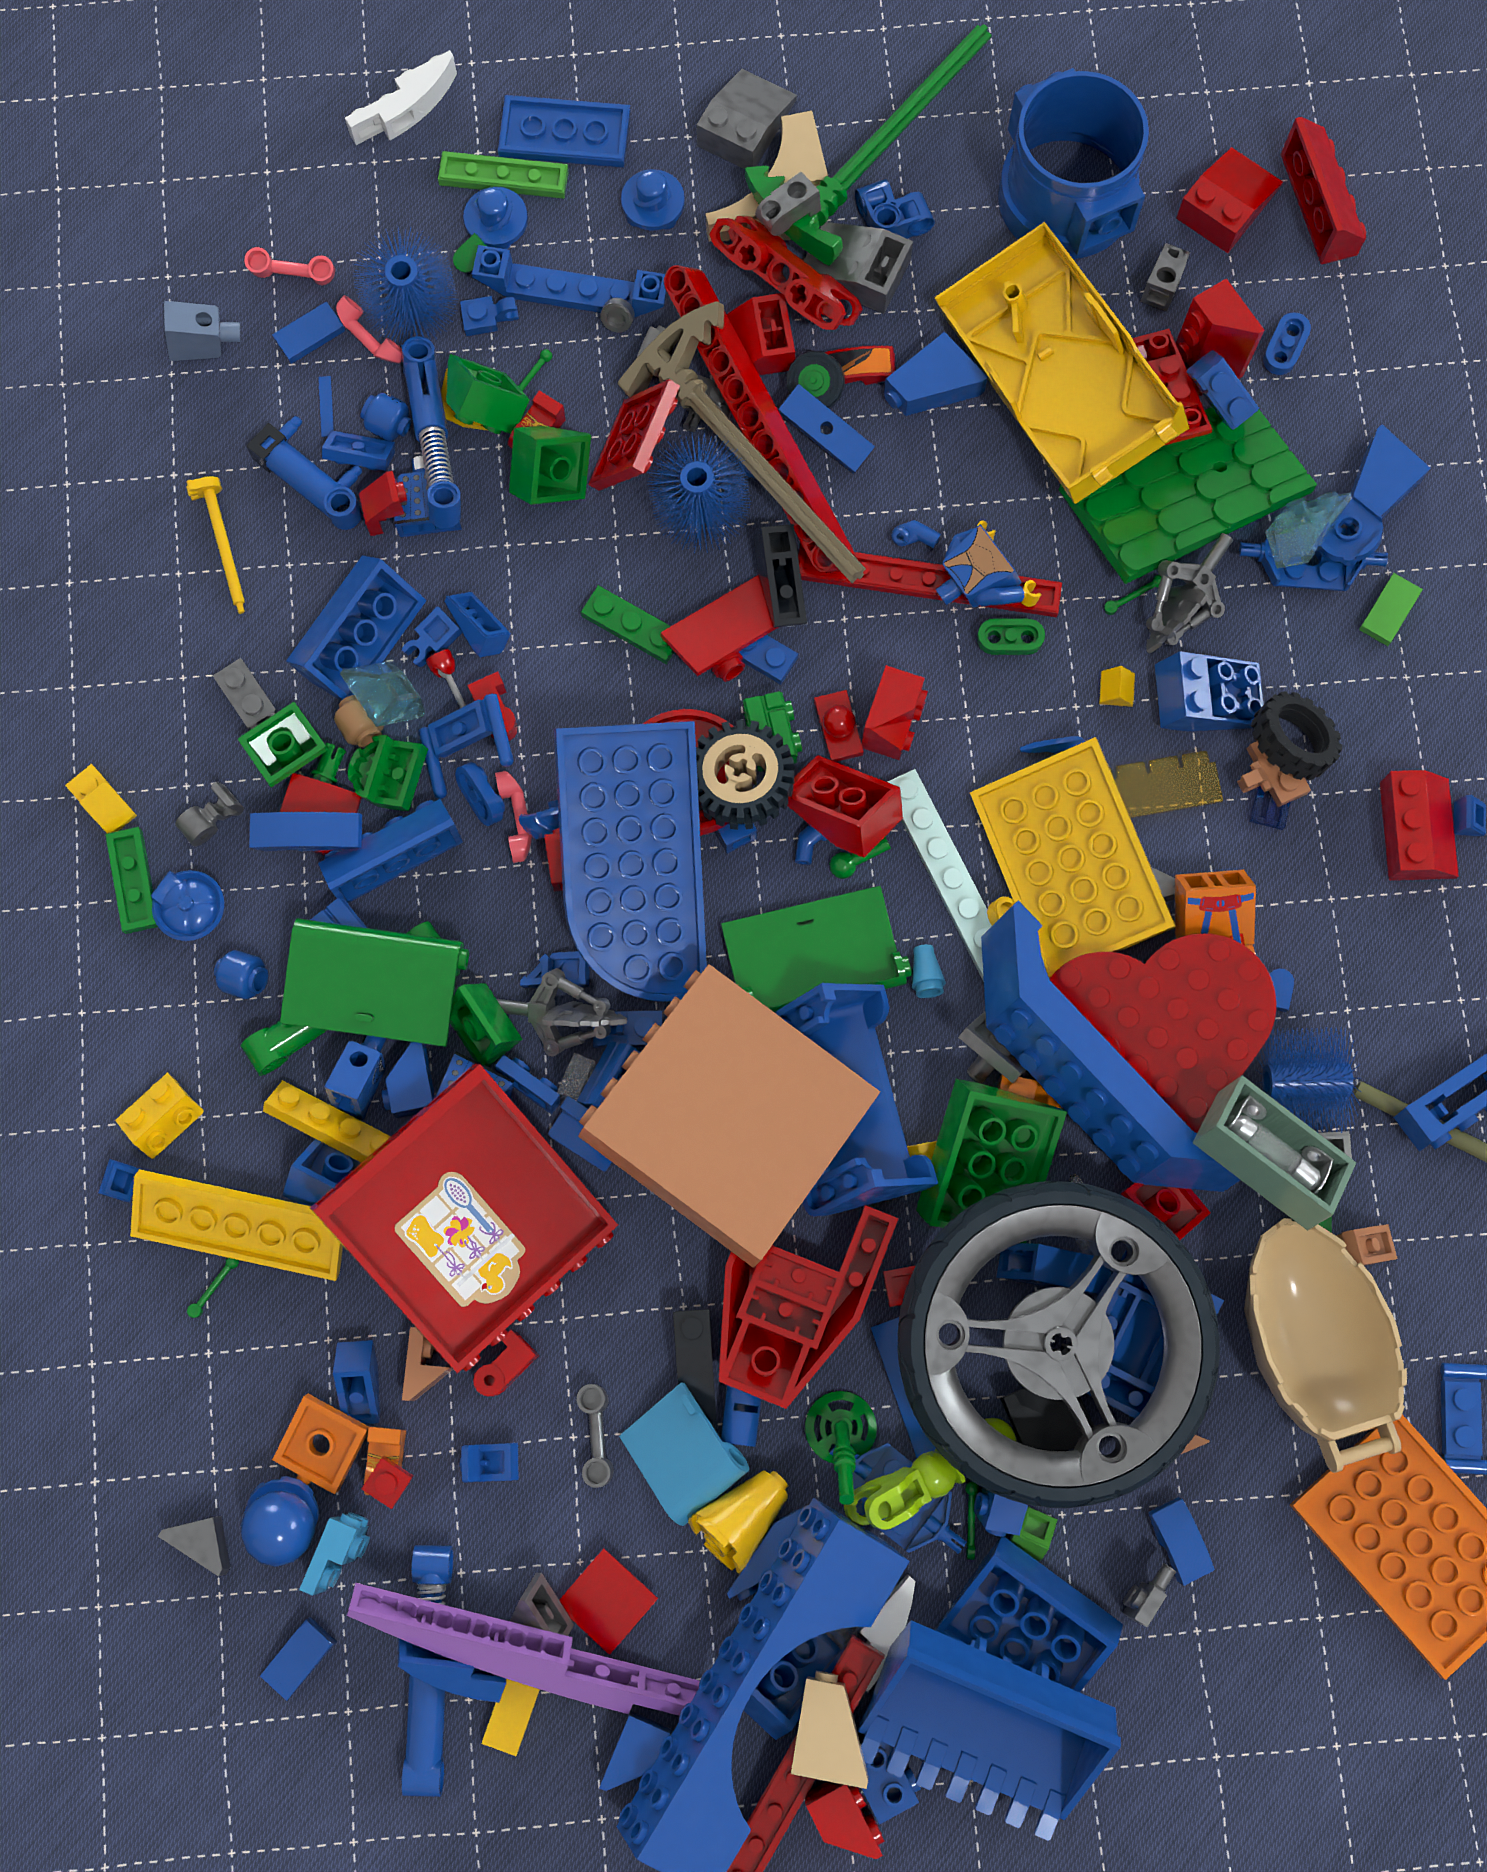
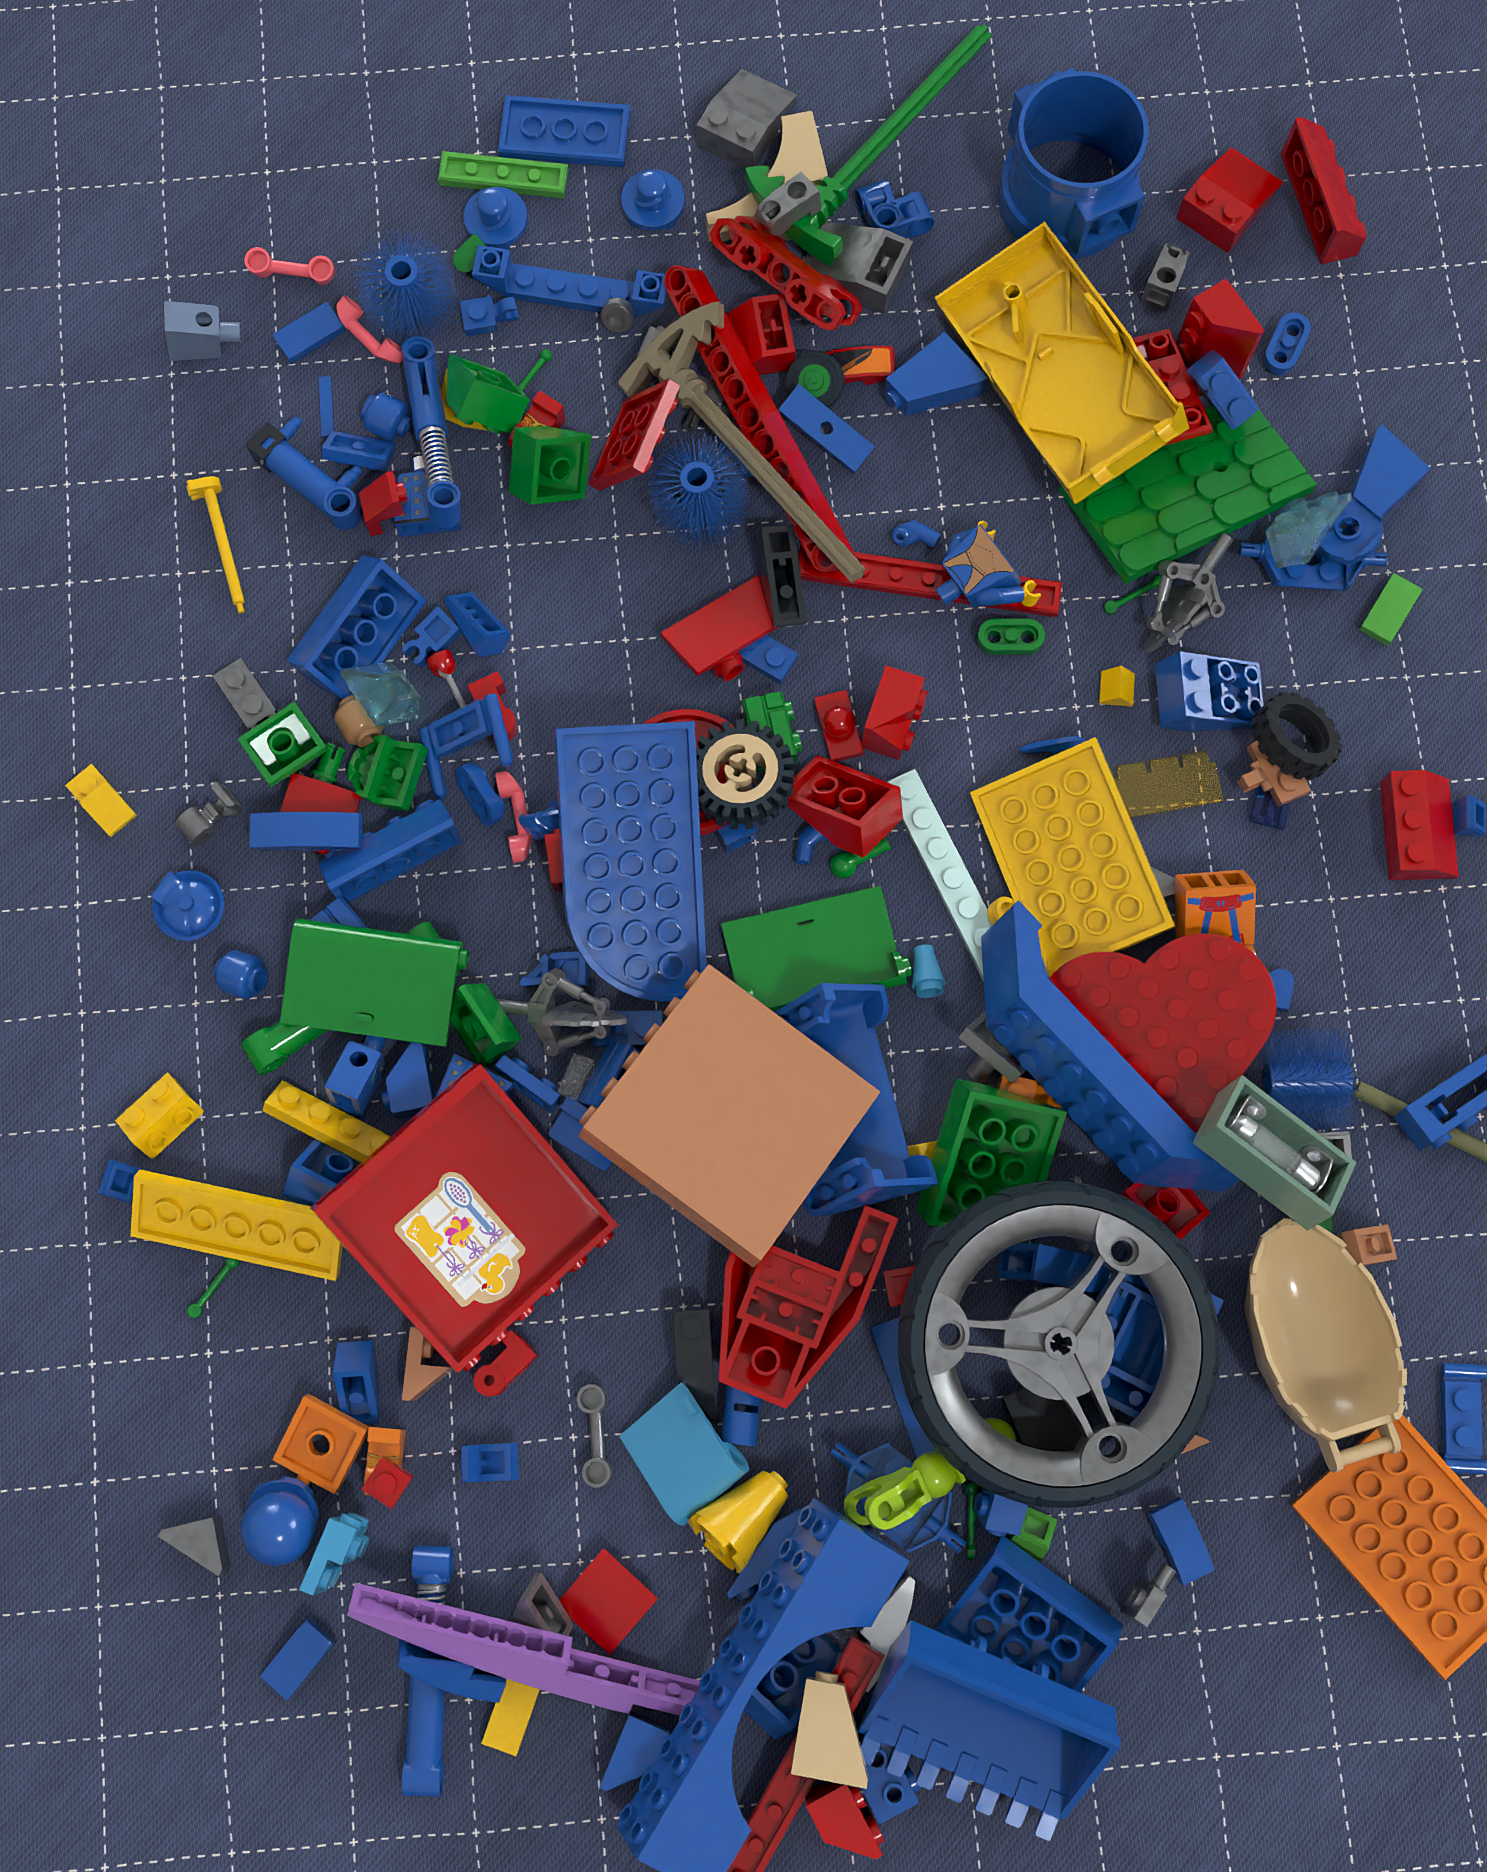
(131, 879): green plate -> none
(415, 97): white slope -> none
(628, 623): green plate -> none
(841, 1436): green dish -> none

